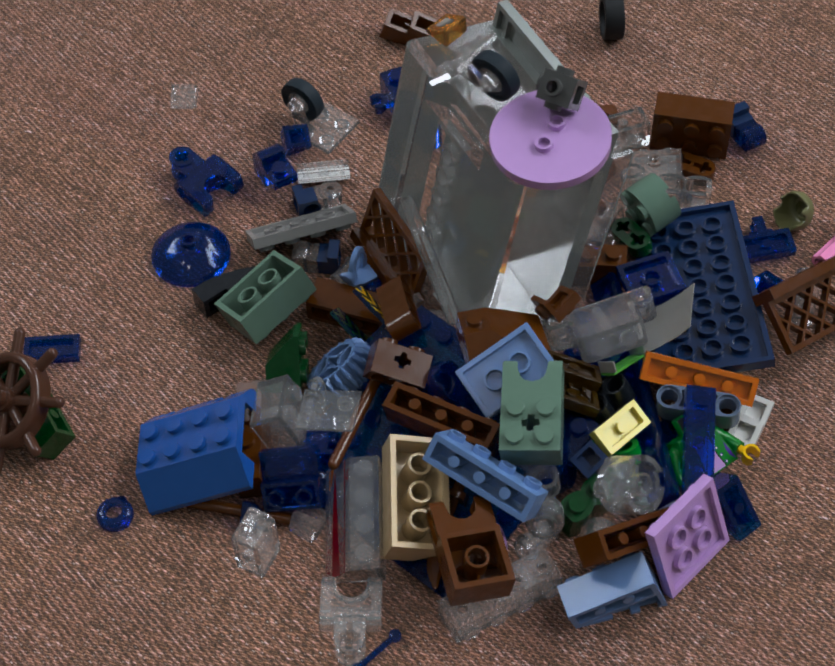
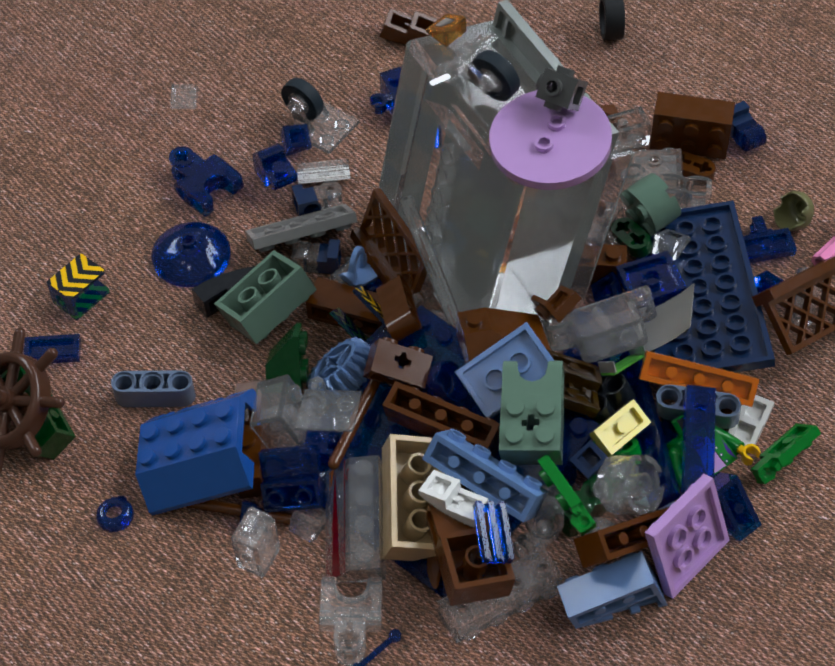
(77, 286): none -> piece
(167, 391): none -> sand blue beam
(448, 496): none -> white slope
(504, 529): none -> clear blue tile
(566, 497): none -> green hinge
(670, 241): none -> clear slope
(783, 451): none -> green hinge

